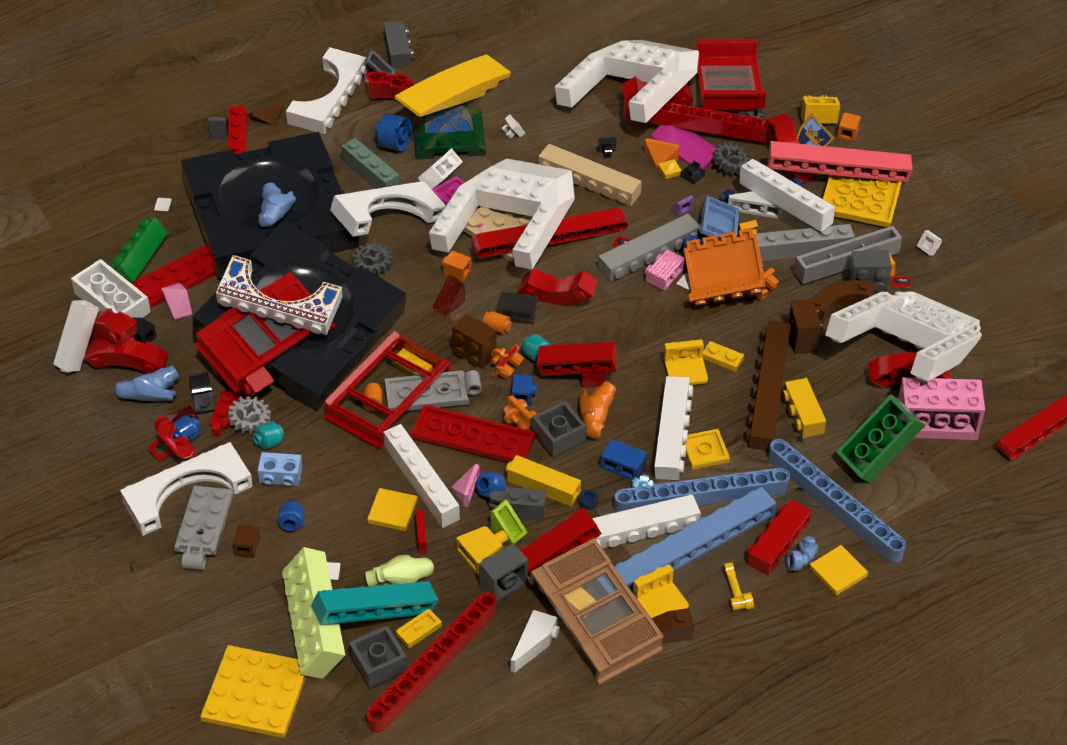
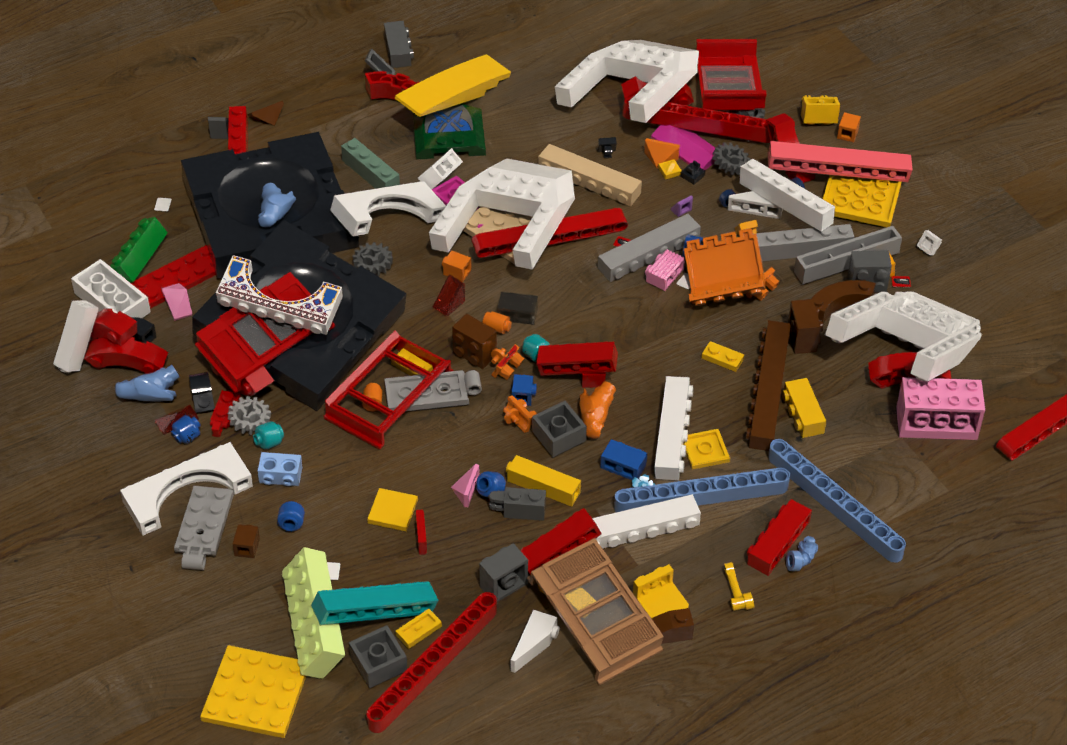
(179, 446): red piece -> none
(320, 113): white arch -> none
(393, 132): blue brick -> none
(400, 570): yellowish green animal -> none
(421, 476): white brick -> none
(472, 434): red plate -> none
(480, 544): yellow torso -> none
(505, 519): lime slope -> none
(513, 127): white tile -> none
(558, 291): red brick -> none
(588, 499): dark blue tile -> none
(686, 360): yellow bracket -> none
(700, 536): medium blue brick -> none
(718, 218): medium blue slope -> none
(813, 133): shield -> none
(838, 570): yellow tile -> none
(880, 438): green brick -> none

